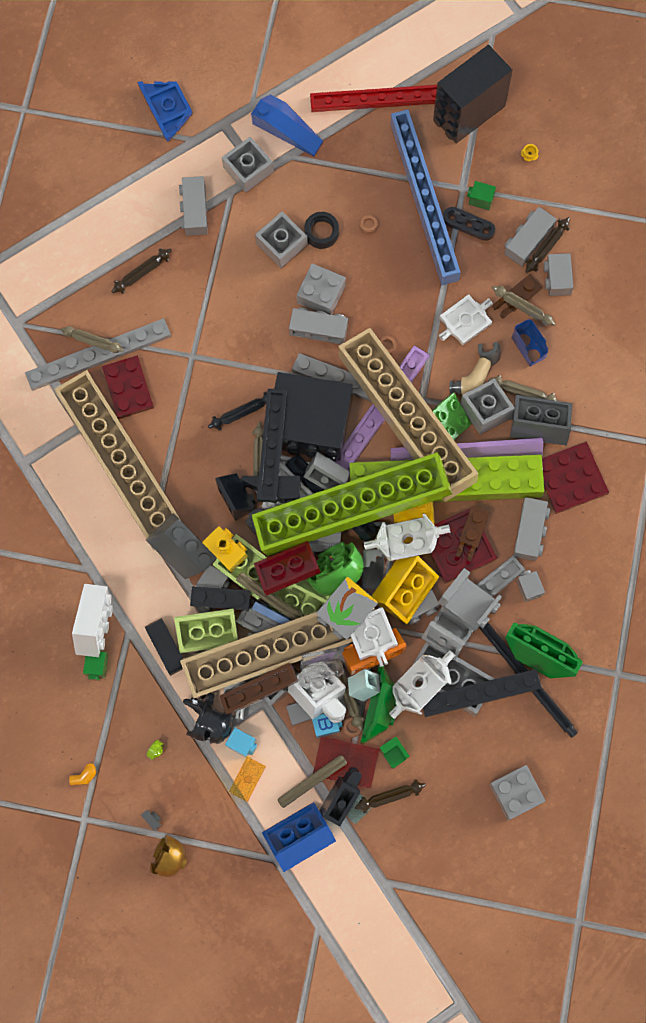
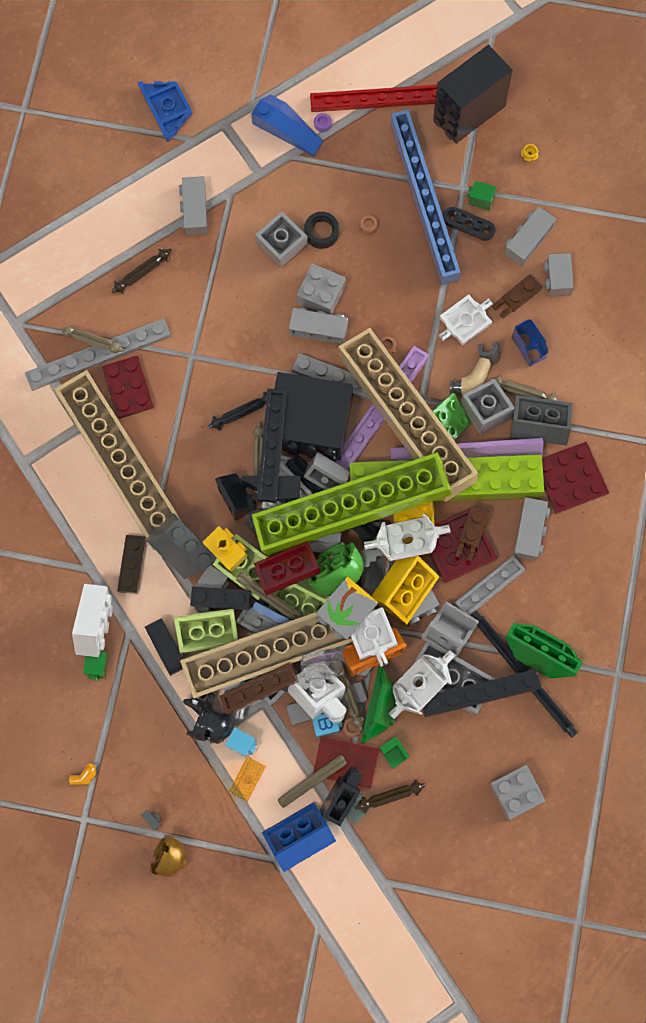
(131, 564): none -> dark brown plate
(155, 750): lime tile -> none
(247, 164): light grey brick -> none
(322, 122): none -> medium lavender tile
(363, 685): light aqua brick -> none
(469, 602): light grey panel -> none
(523, 305): dark tan wheel -> none
(530, 585): light grey brick -> none
(547, 245): dark brown wheel -> none

